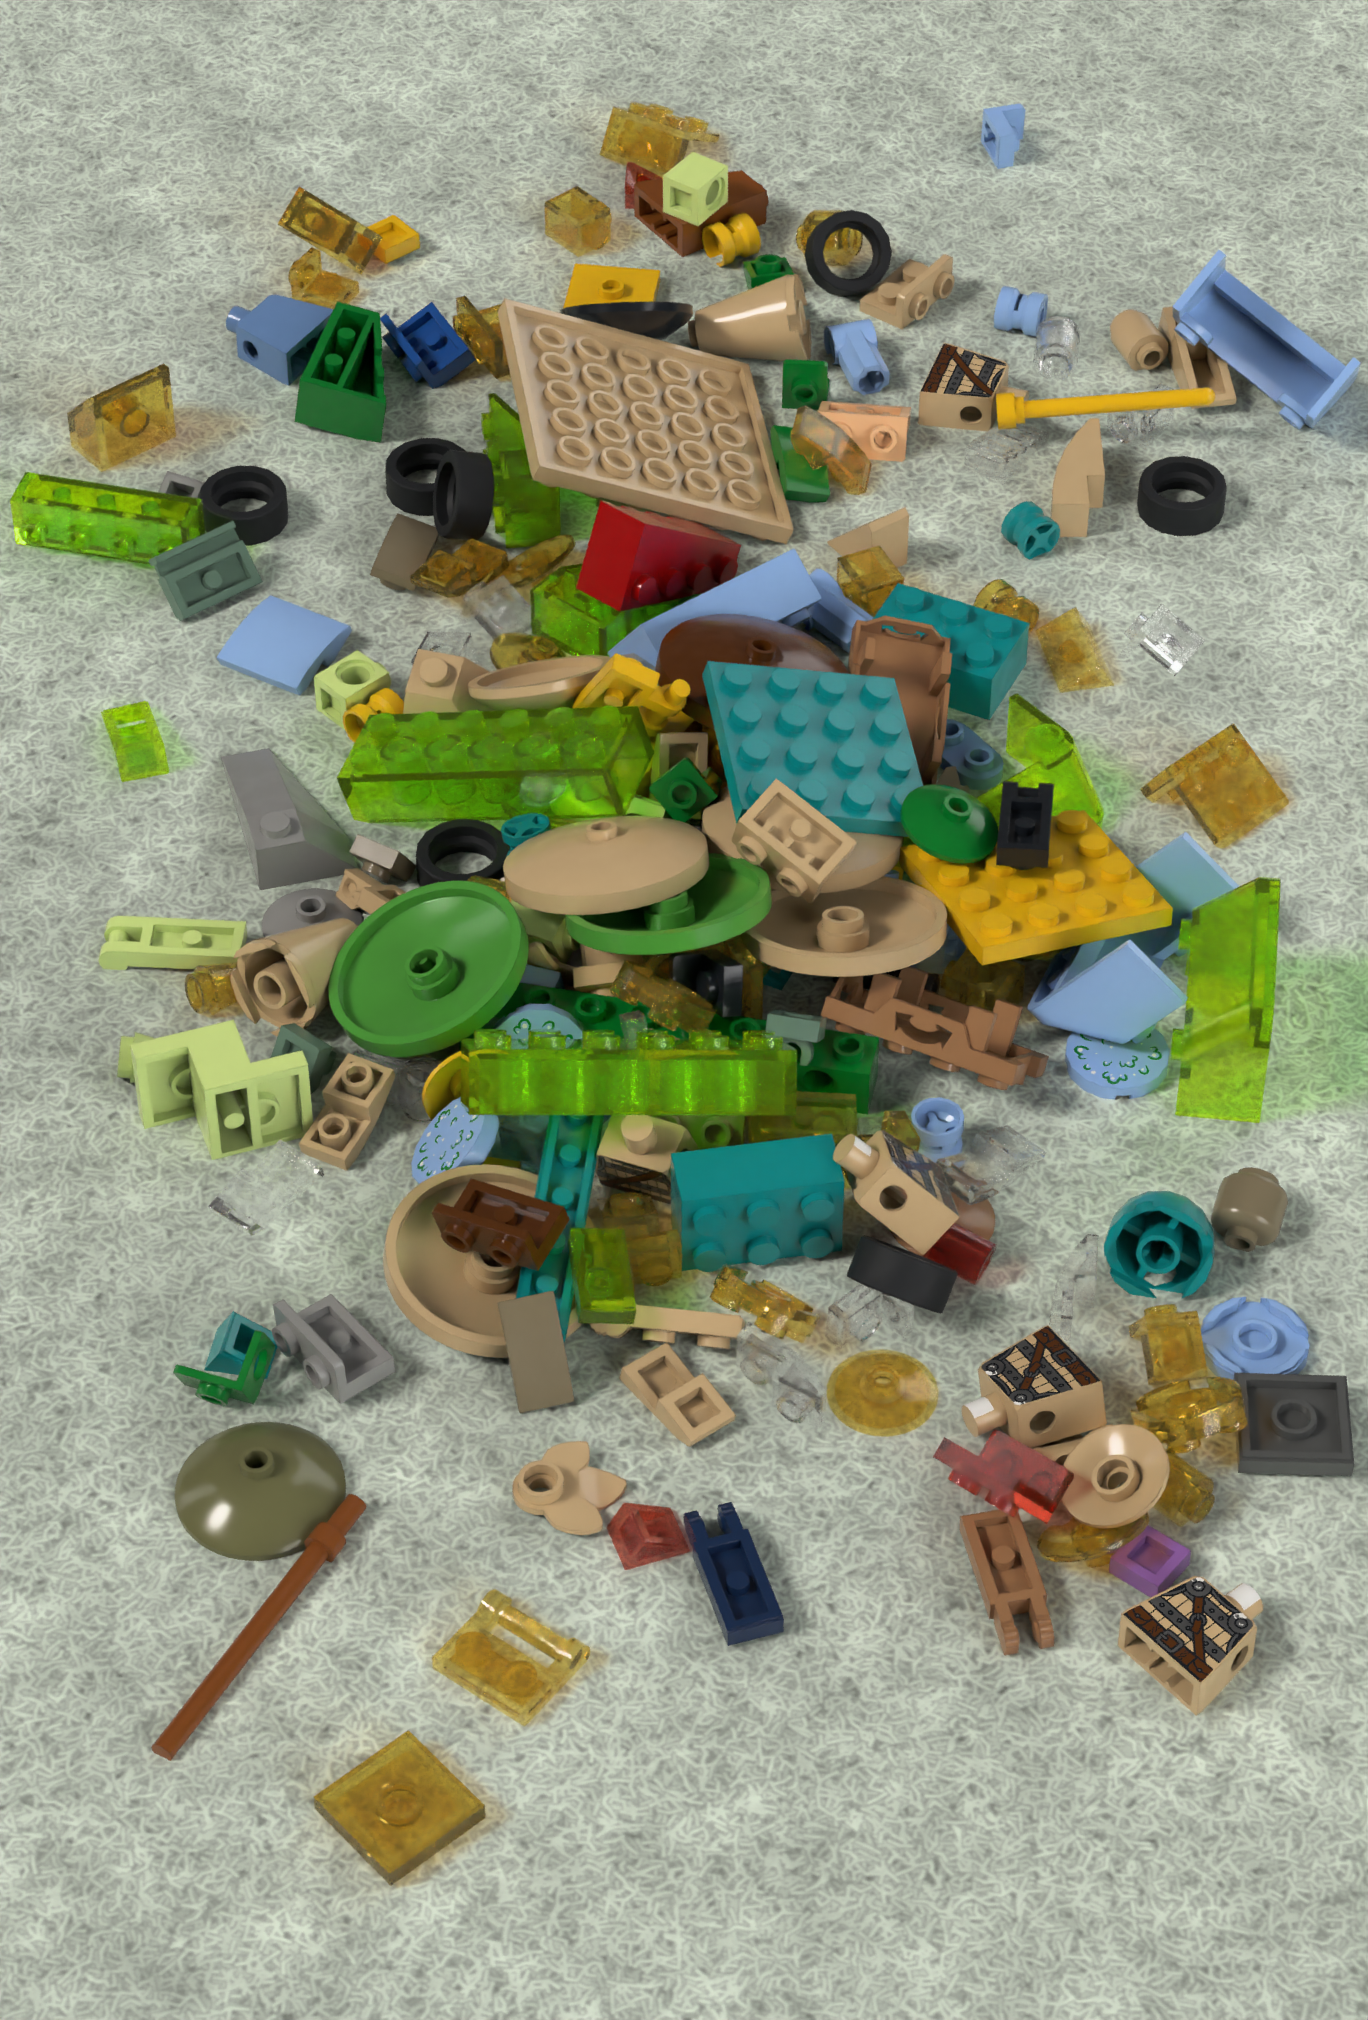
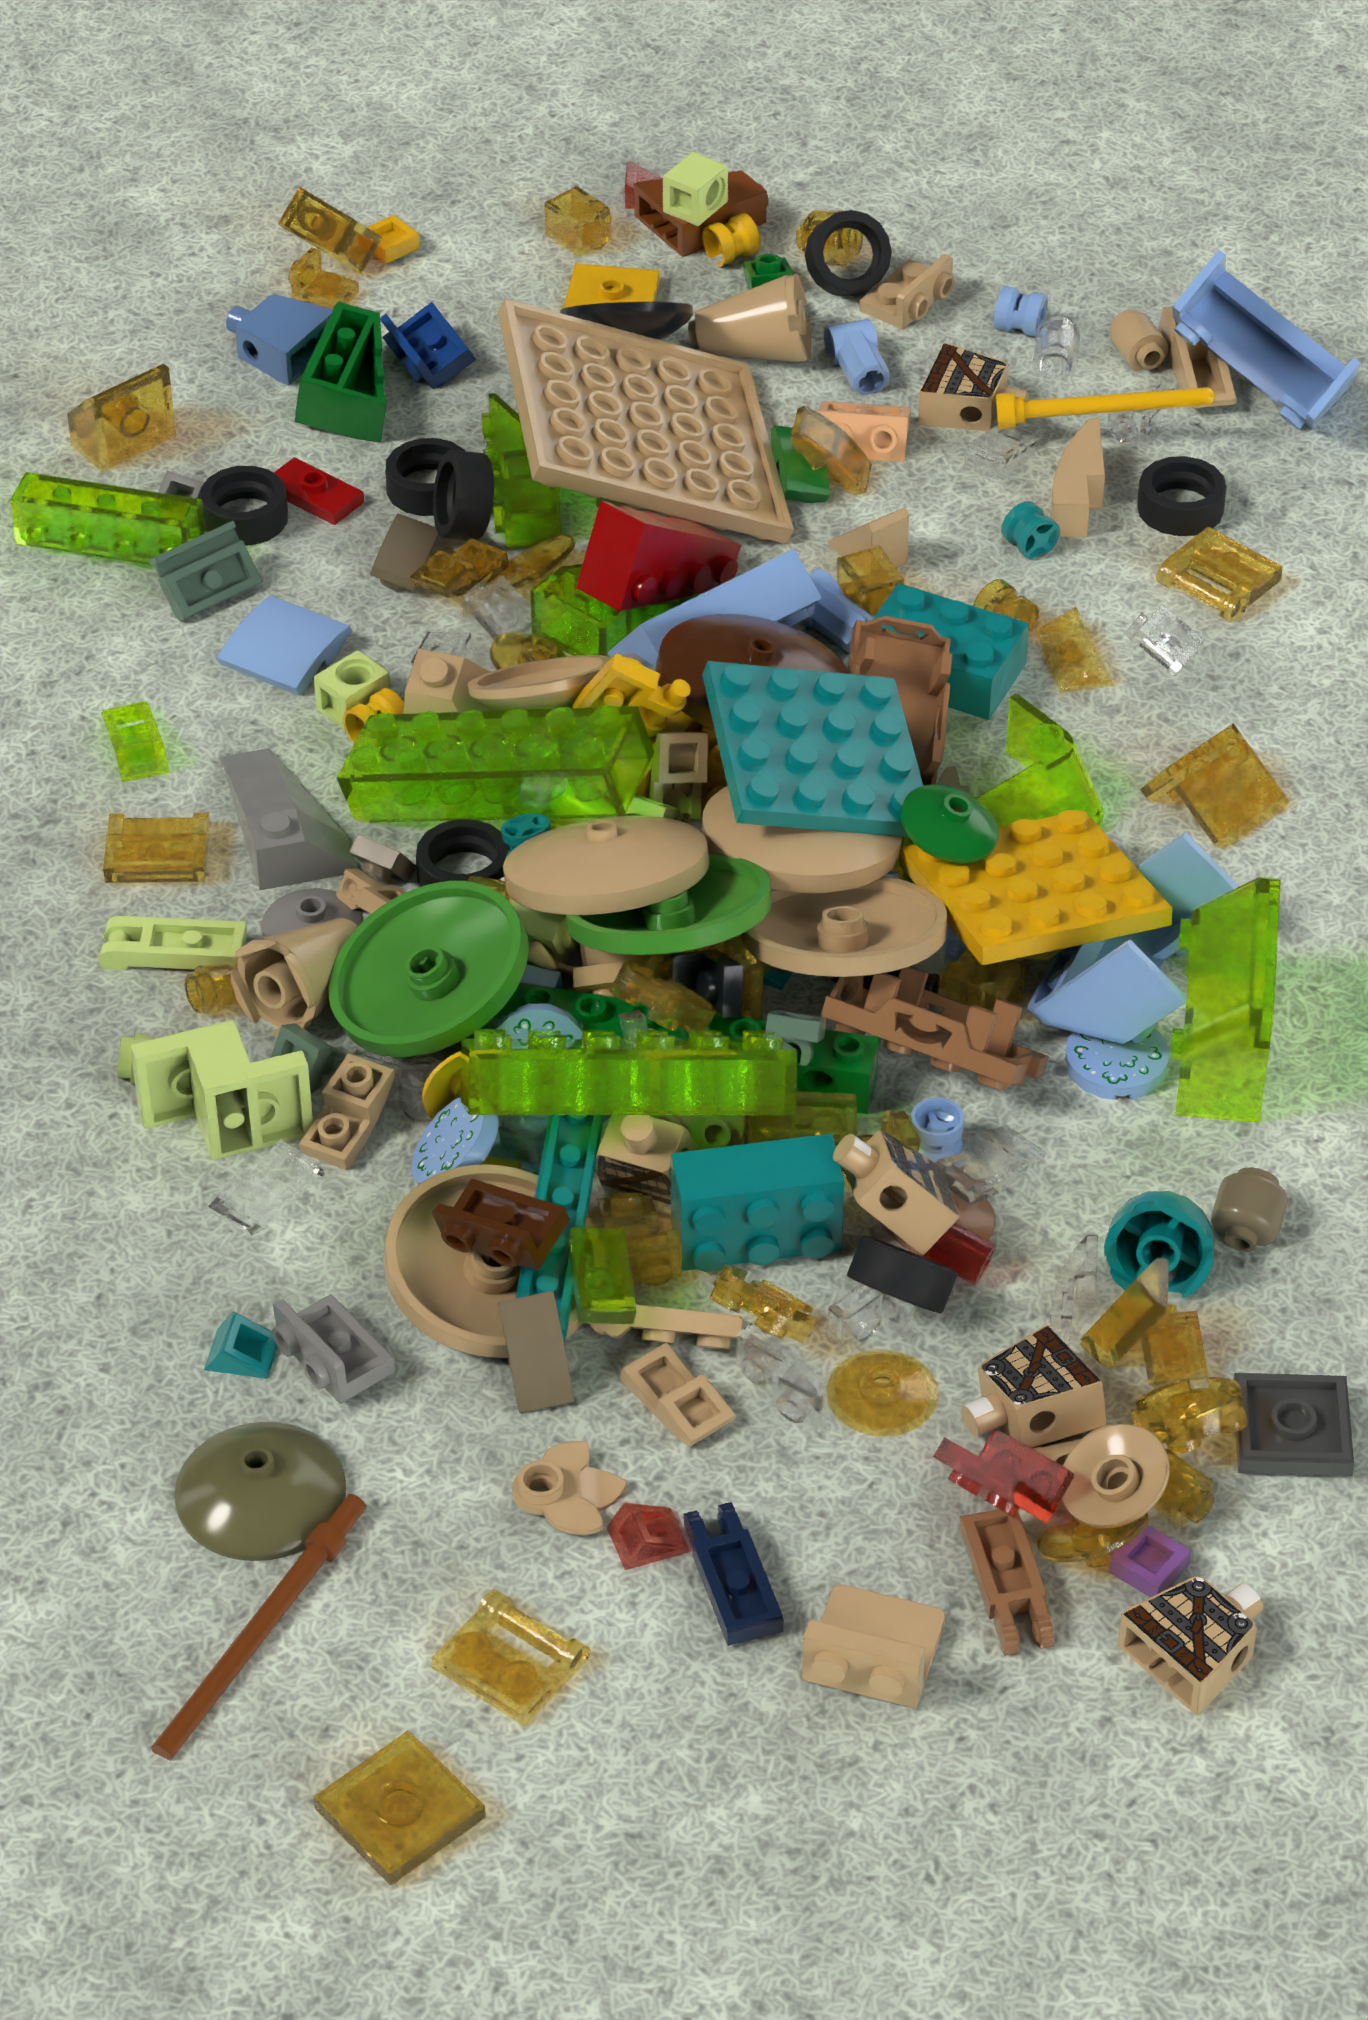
(156, 849): none -> clear yellow plate
(249, 1383): green bracket -> none
(319, 491): none -> red plate
(483, 335): clear yellow bracket -> none
(652, 136): clear yellow bracket -> none
(685, 789): green bracket -> none
(791, 841): tan bracket -> none
(804, 383): green bracket -> none
(872, 1645): none -> tan bracket
(974, 759): medium blue plate -> none
(1002, 133): light blue bracket -> none
(1025, 826): black plate -> none
(1129, 1316): none -> clear yellow slope
(1225, 563): none -> clear yellow plate
(1253, 1352): light blue tile -> none

